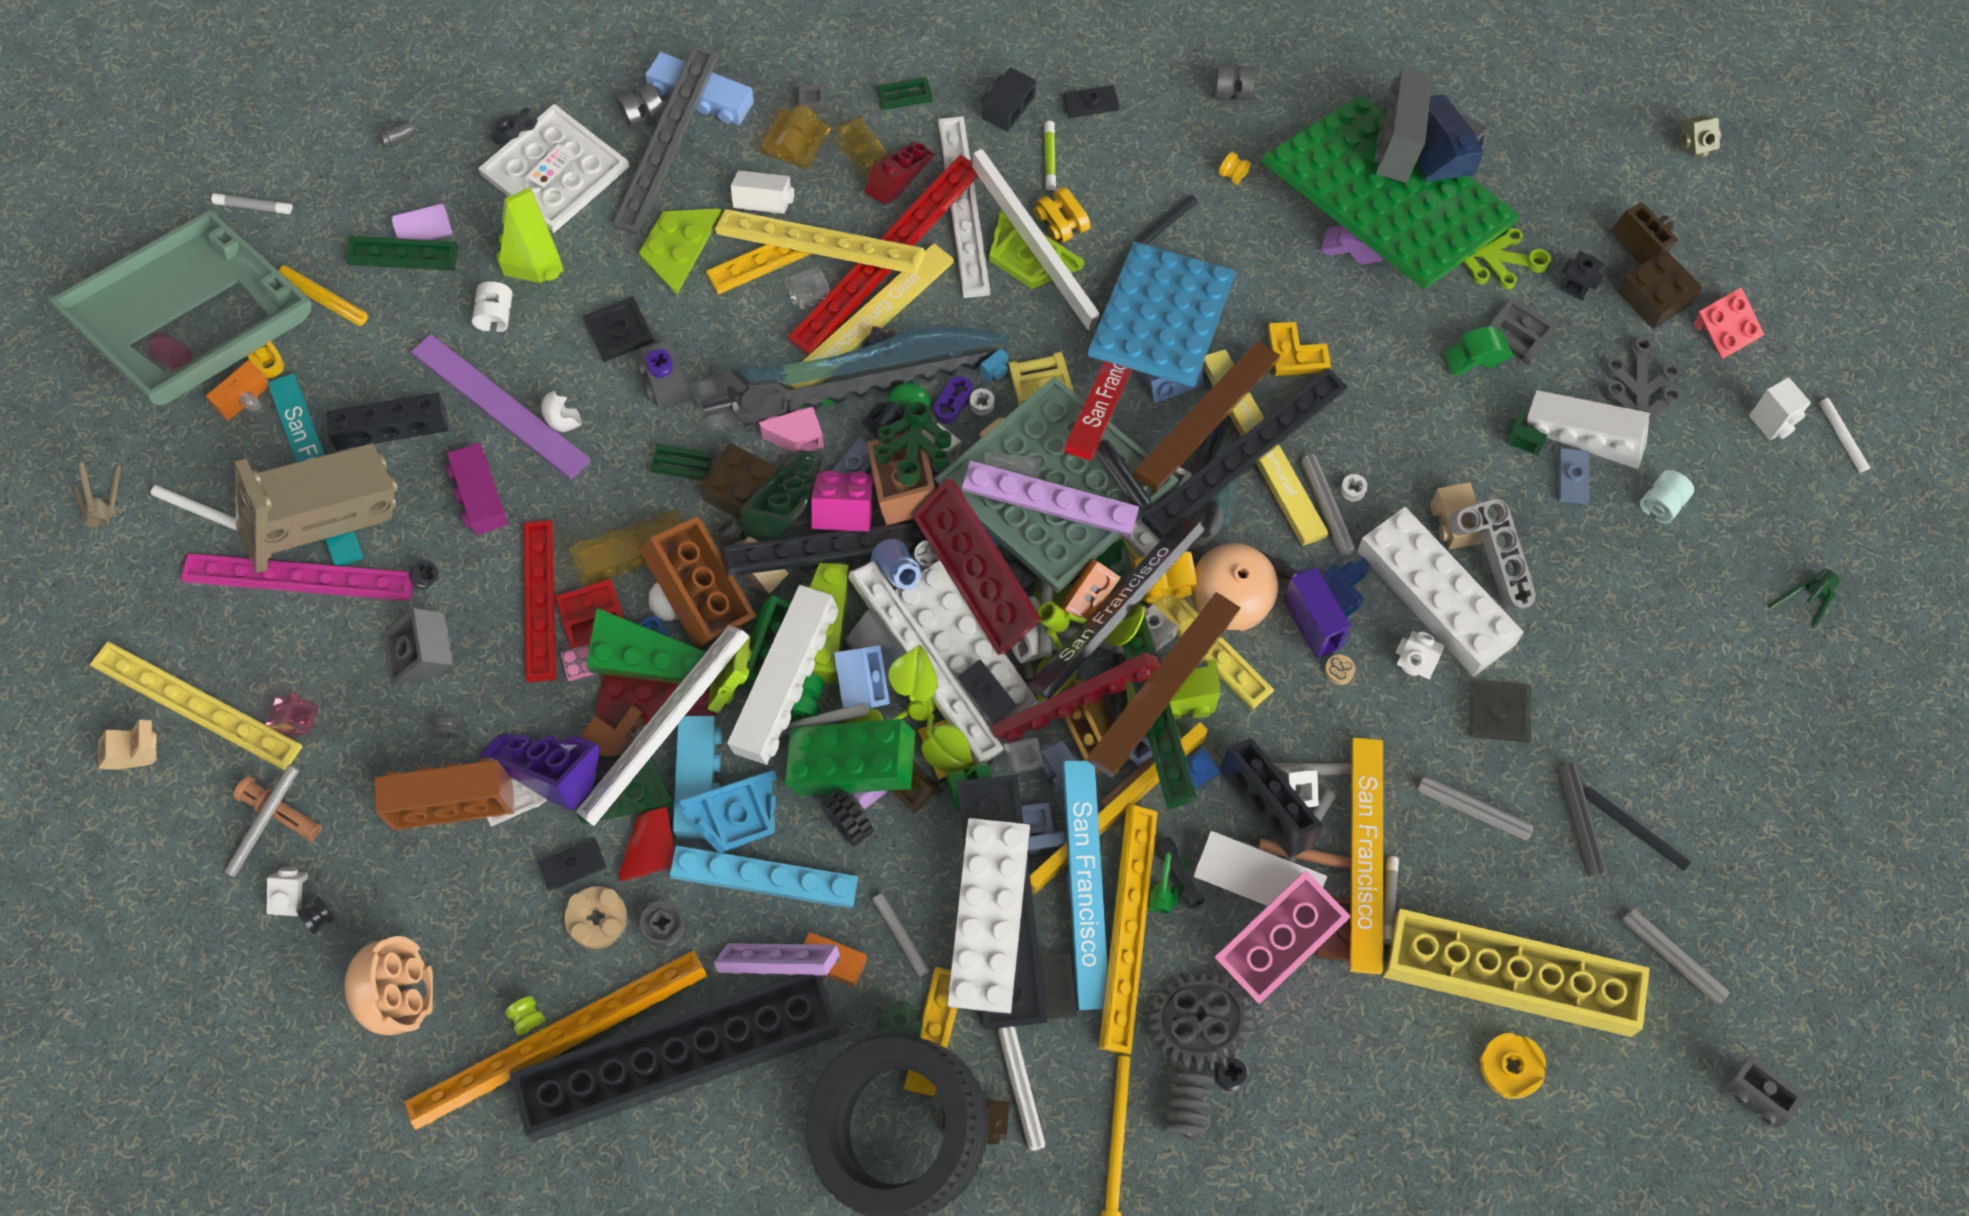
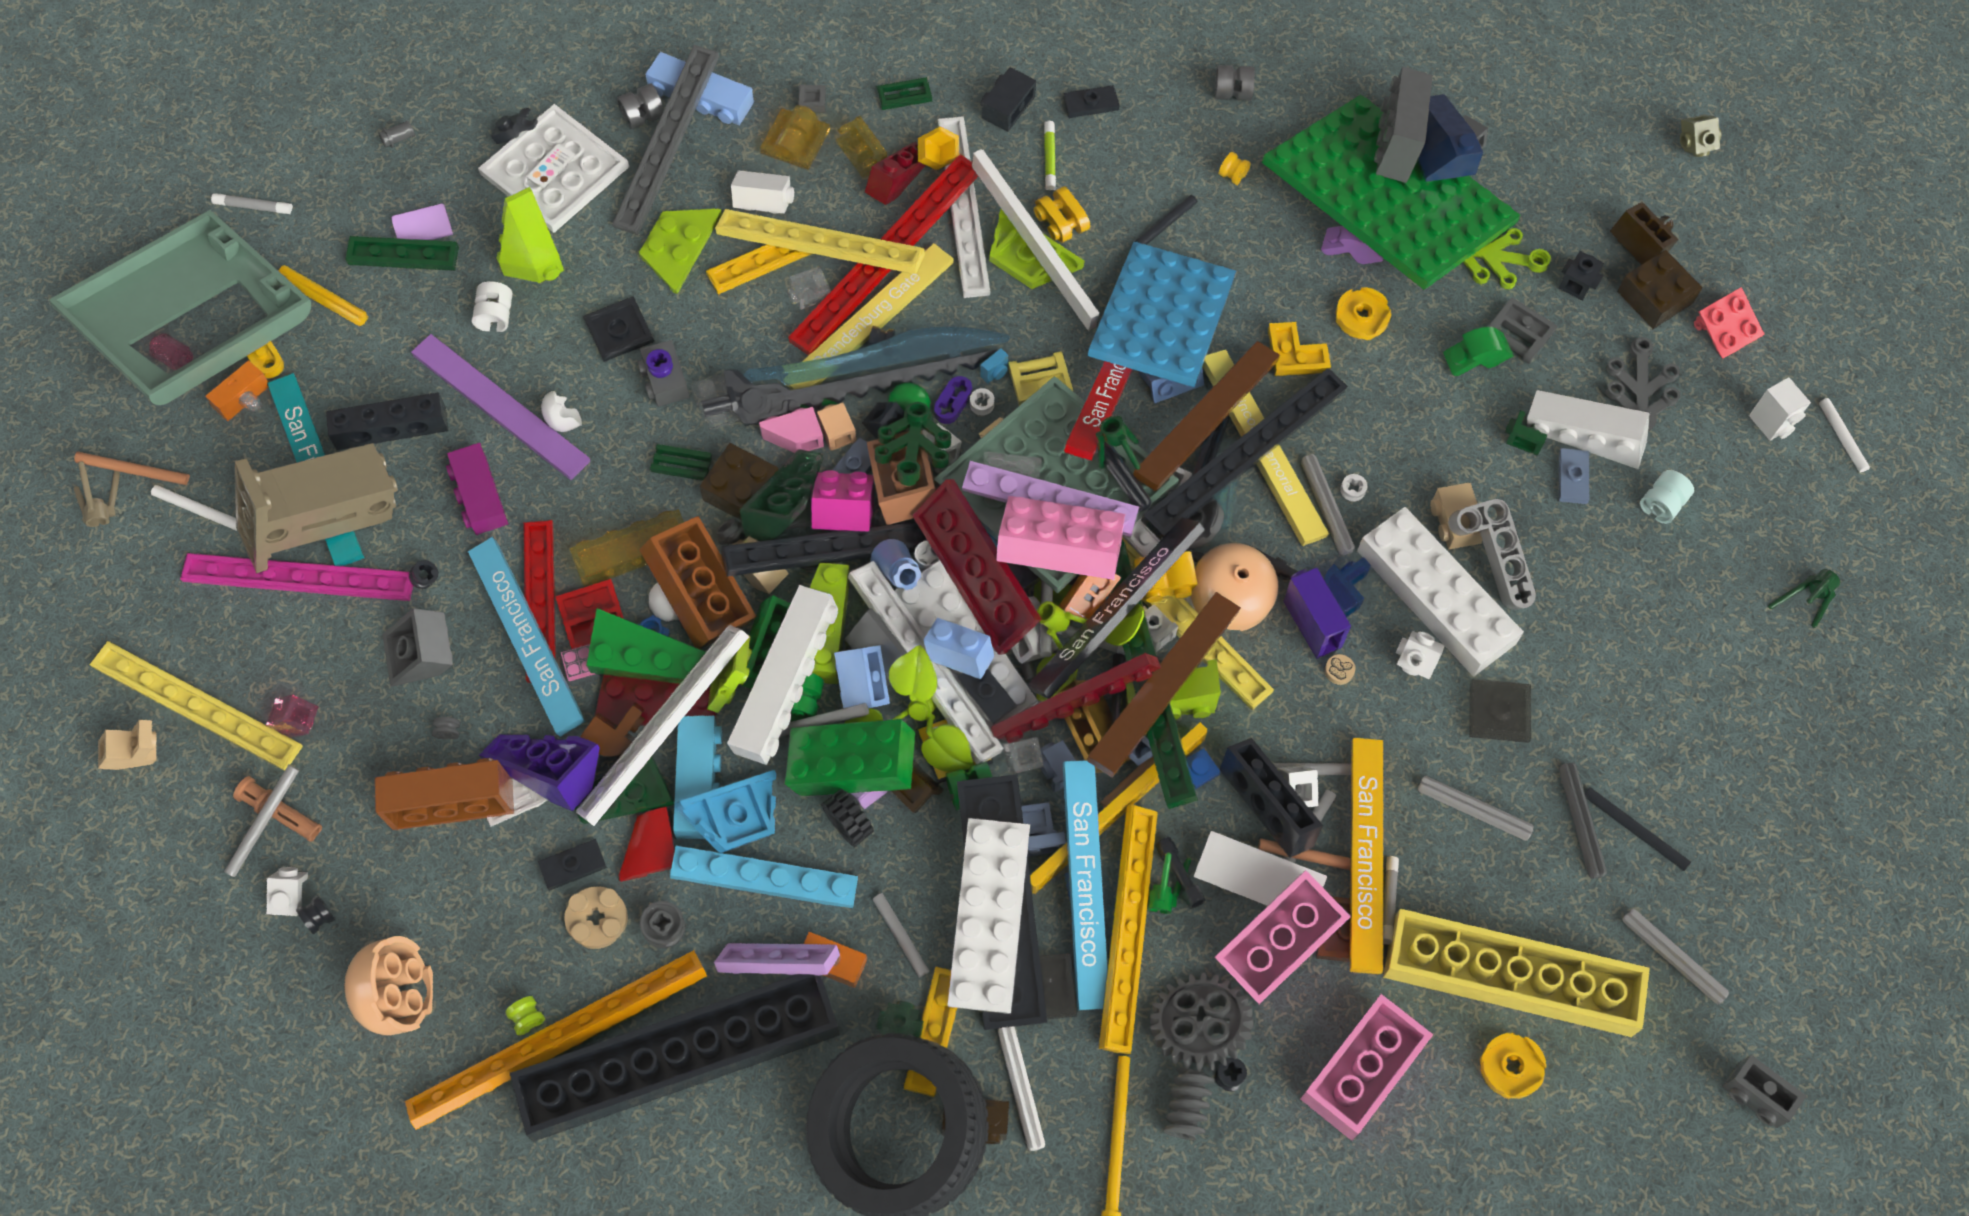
(132, 468): none -> nougat bar
(526, 637): none -> medium azure tile
(836, 426): none -> light nougat brick
(938, 148): none -> yellow panel
(959, 648): none -> light blue brick
(1060, 537): none -> bright pink brick
(1114, 433): none -> dark green plant
(1359, 326): none -> yellow plate
(1366, 1067): none -> bright pink brick

